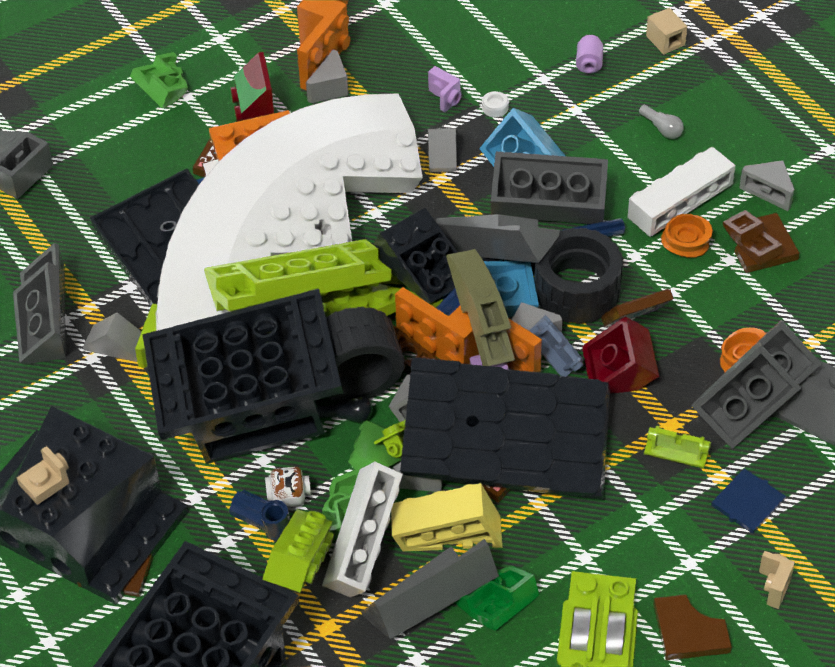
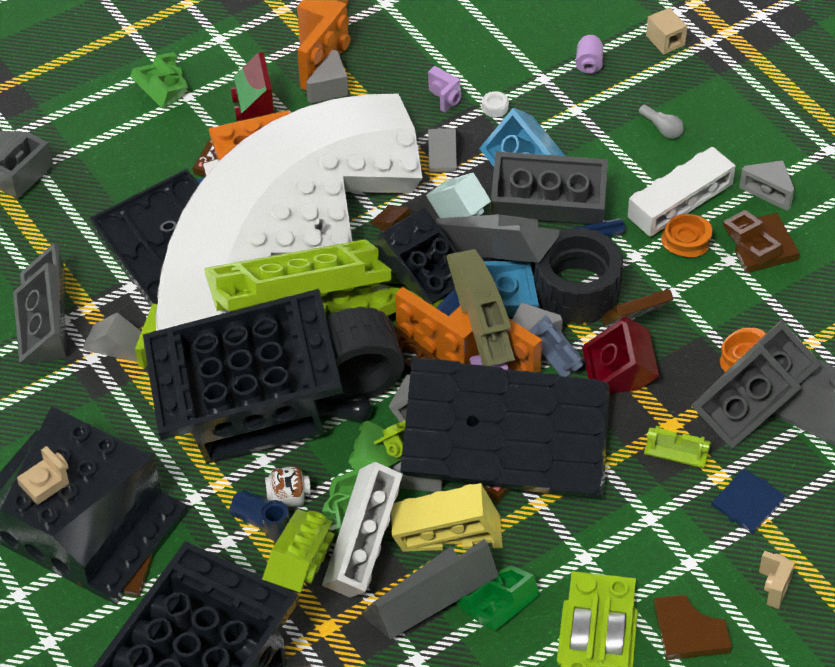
(390, 216): none -> reddish brown slope
(459, 197): none -> light aqua piece

